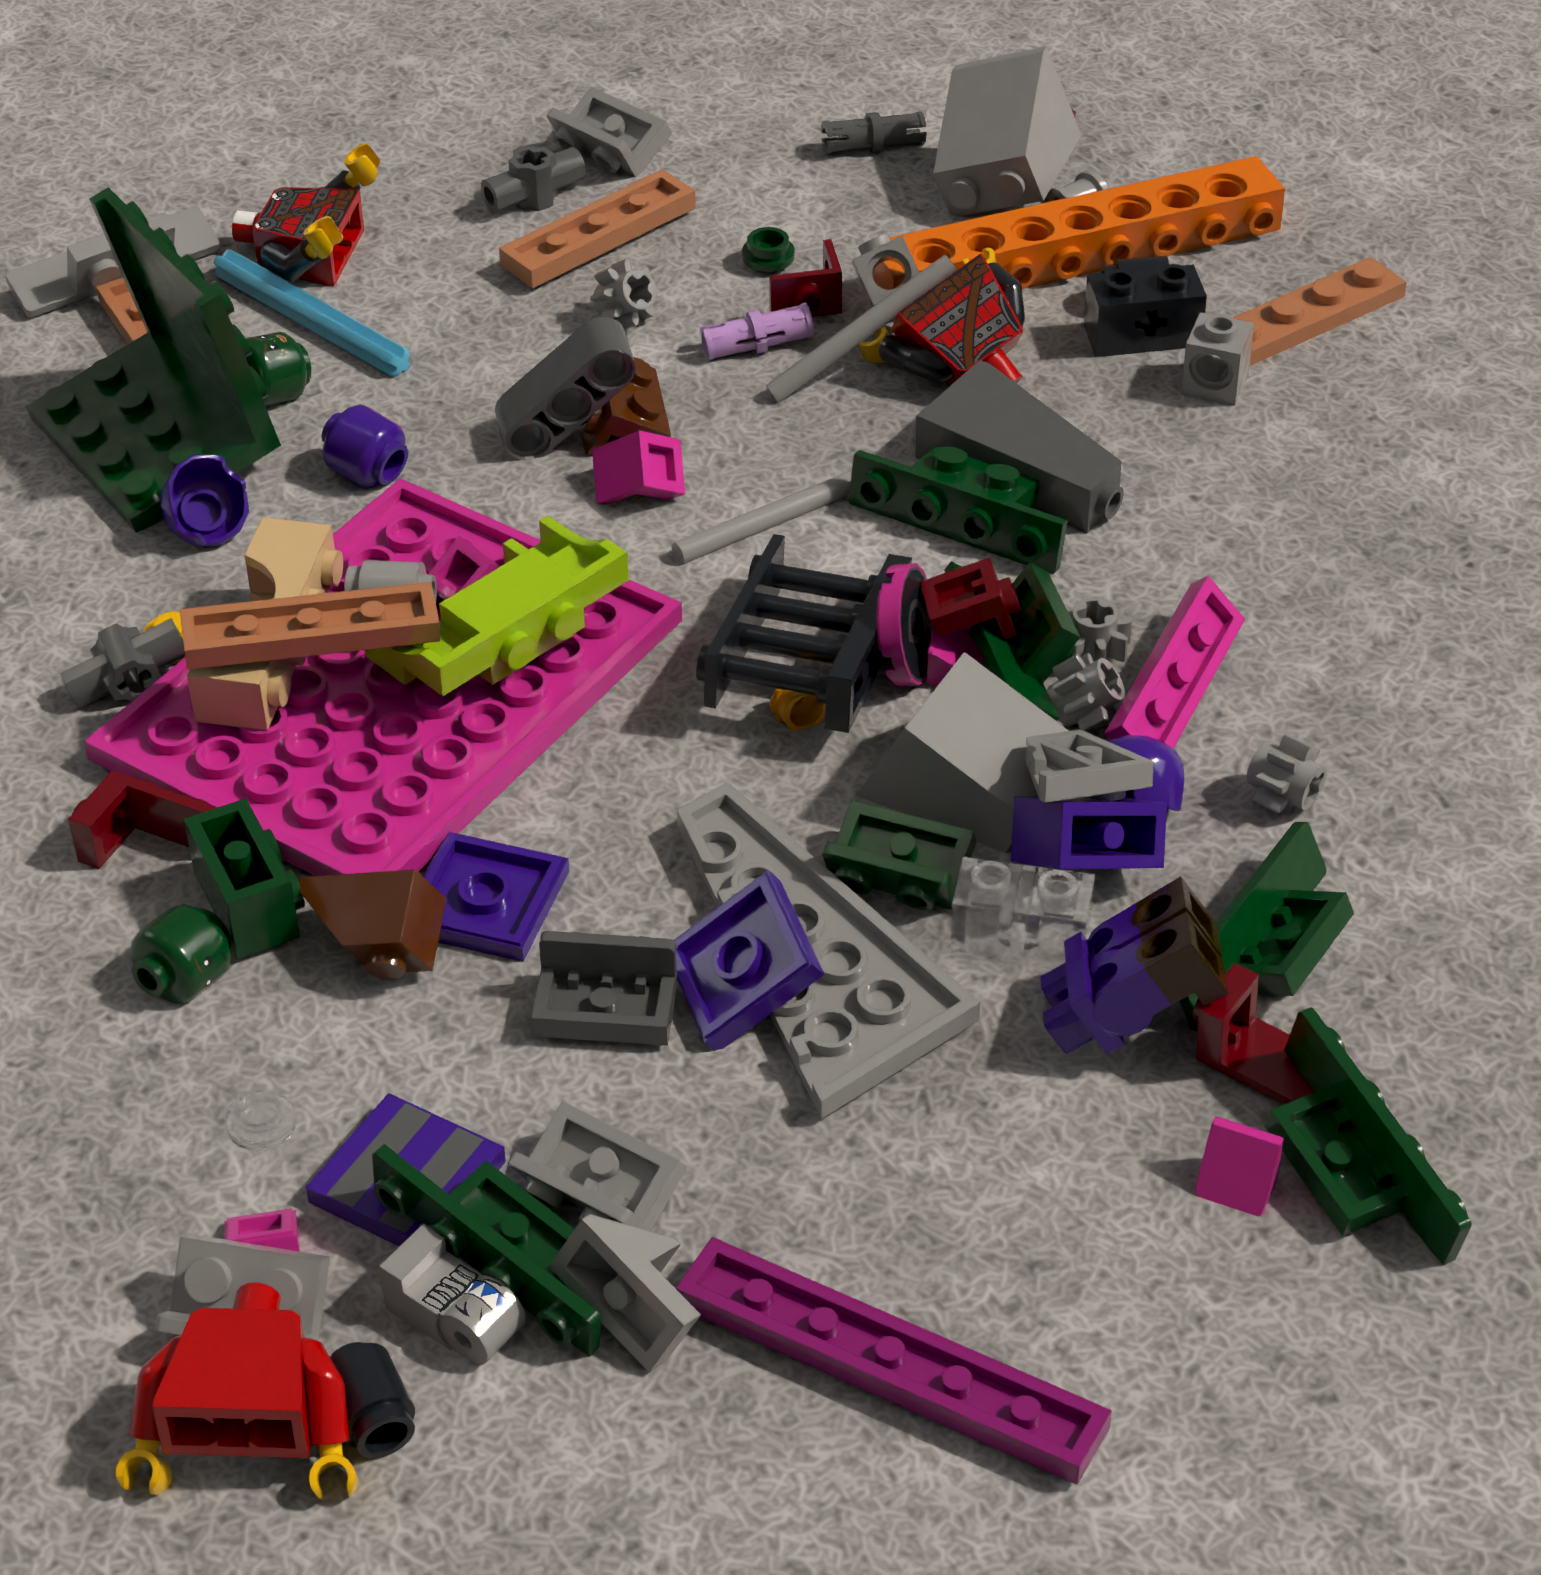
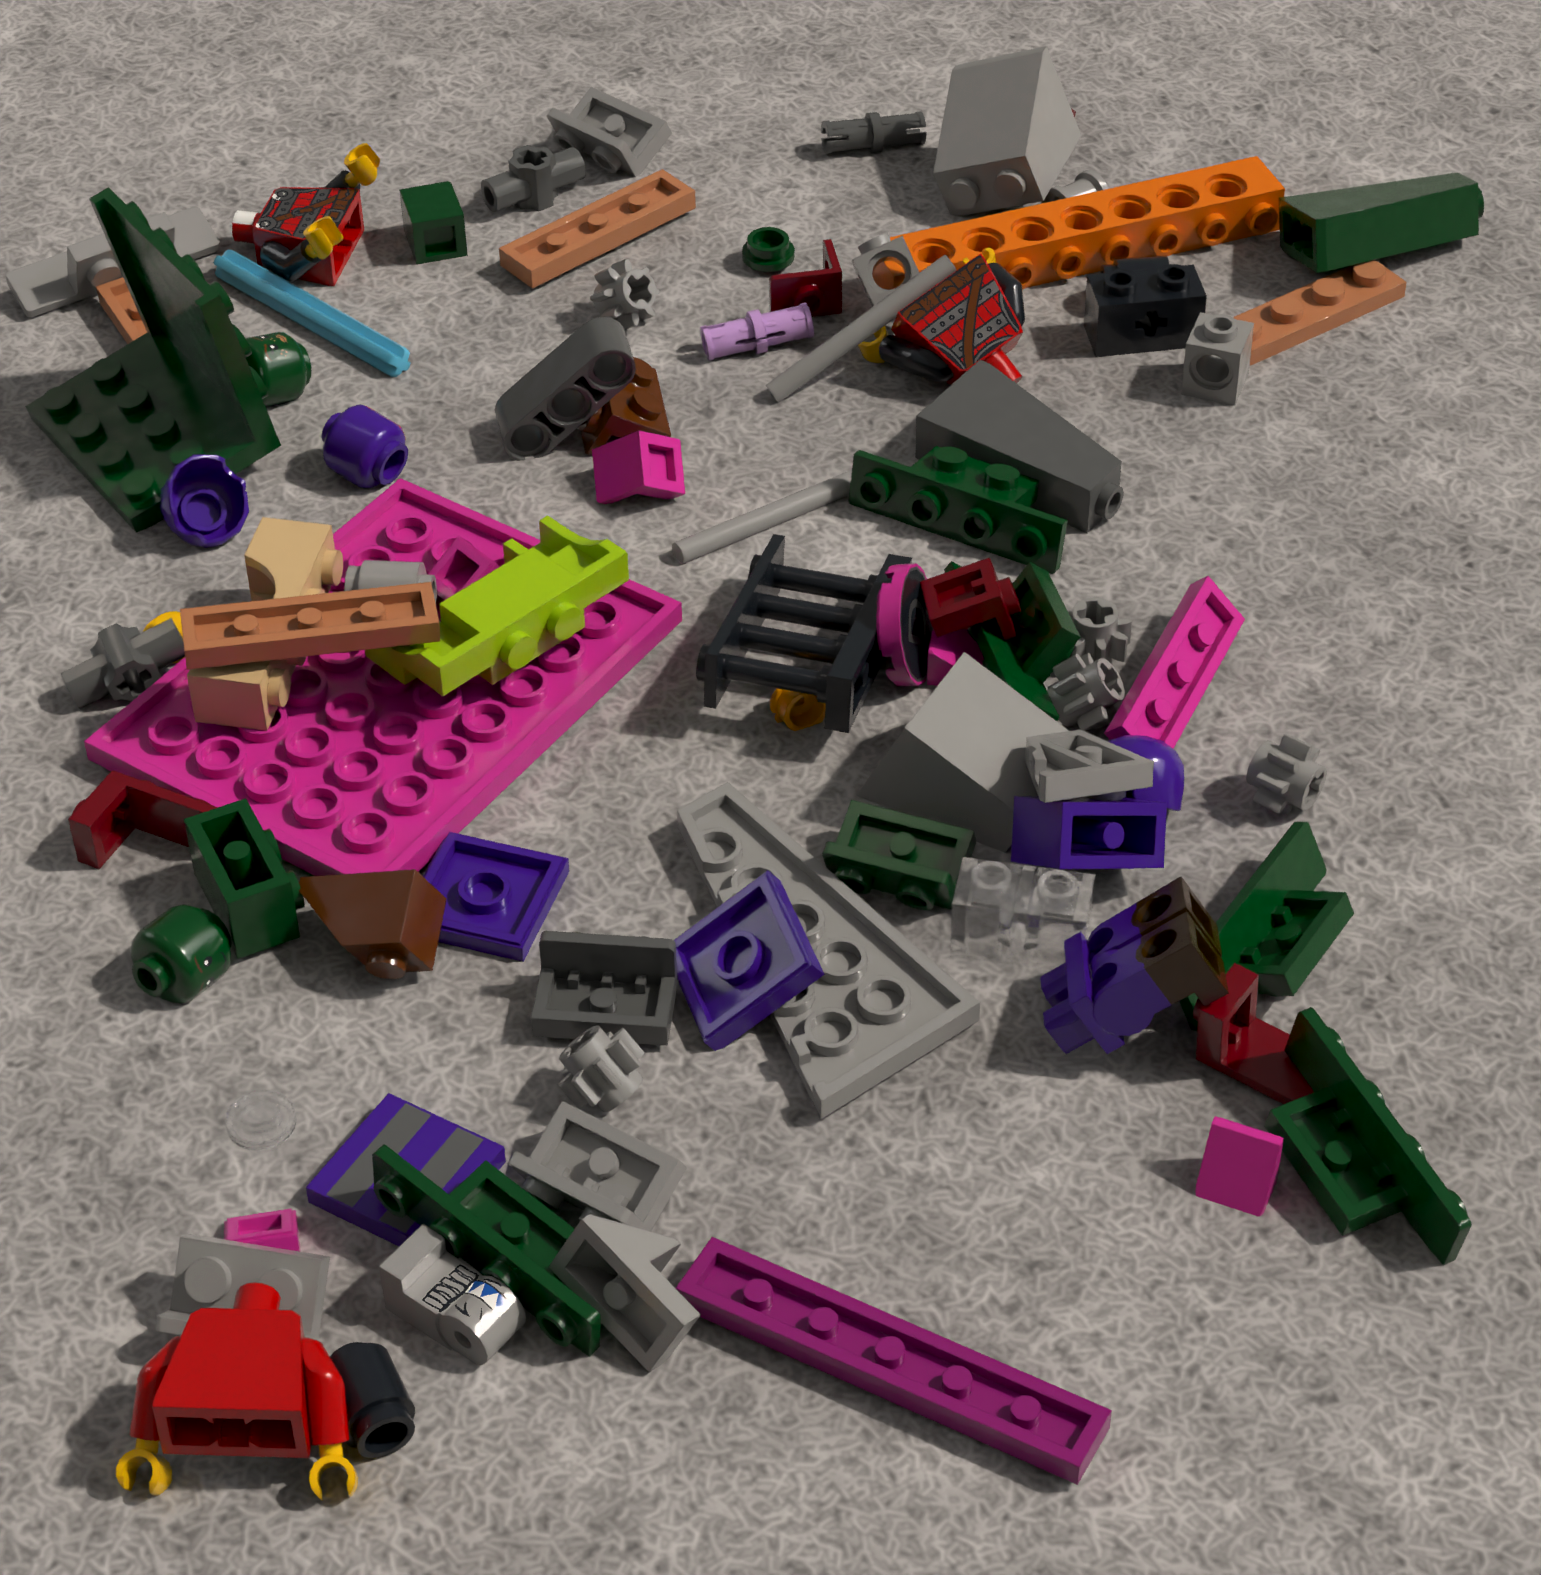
(433, 222): none -> dark green panel
(601, 1068): none -> light grey gear
(1378, 220): none -> dark green slope

